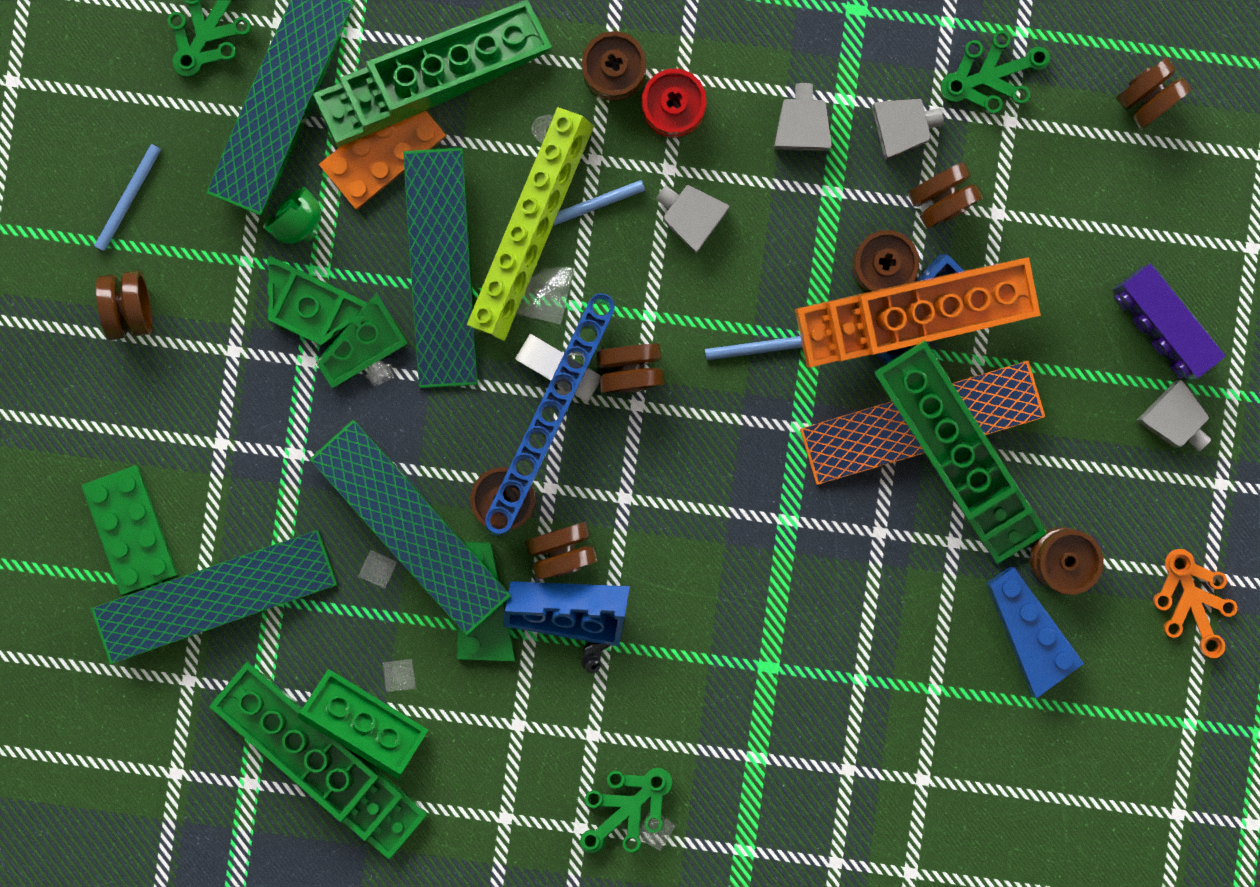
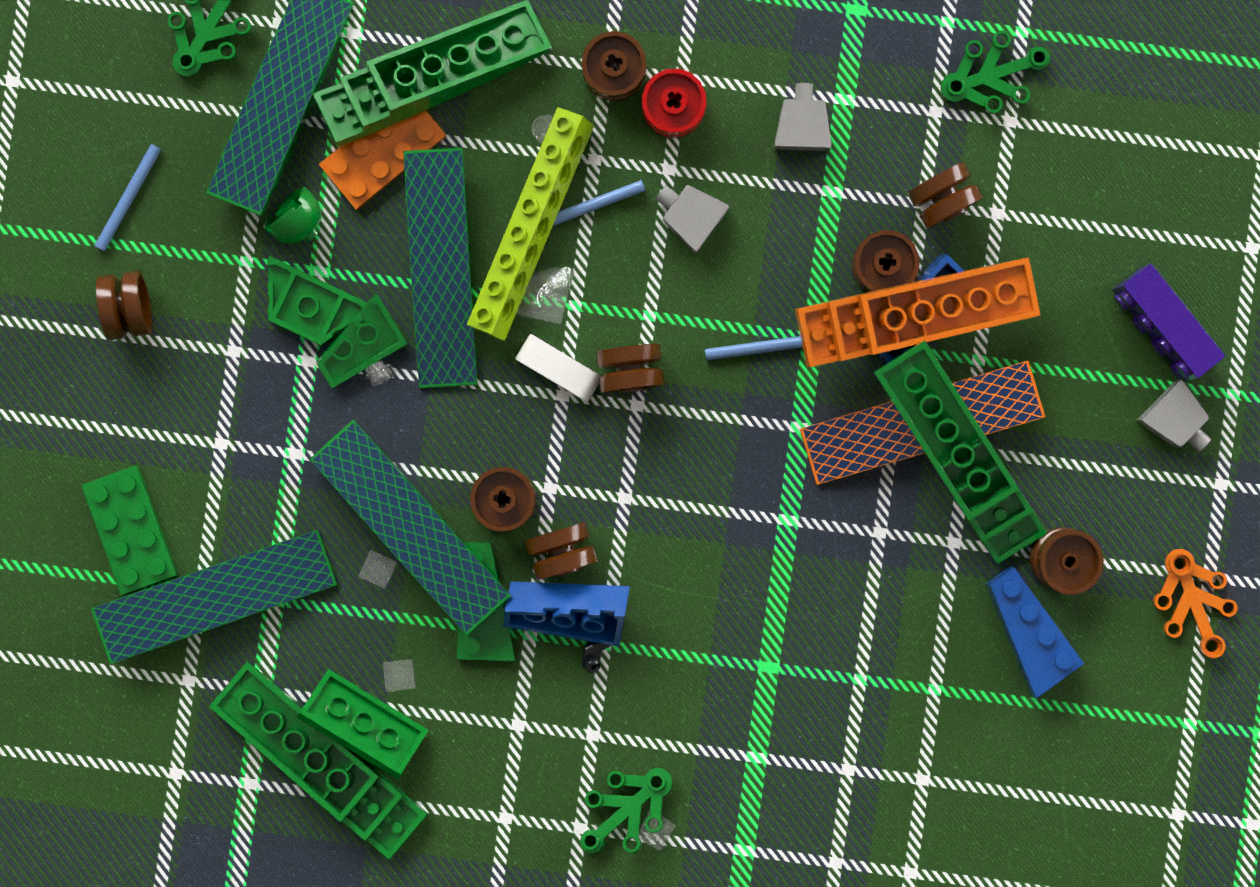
(551, 399): blue beam -> none
(904, 125): light grey torso -> none
(1153, 92): reddish brown wheel -> none

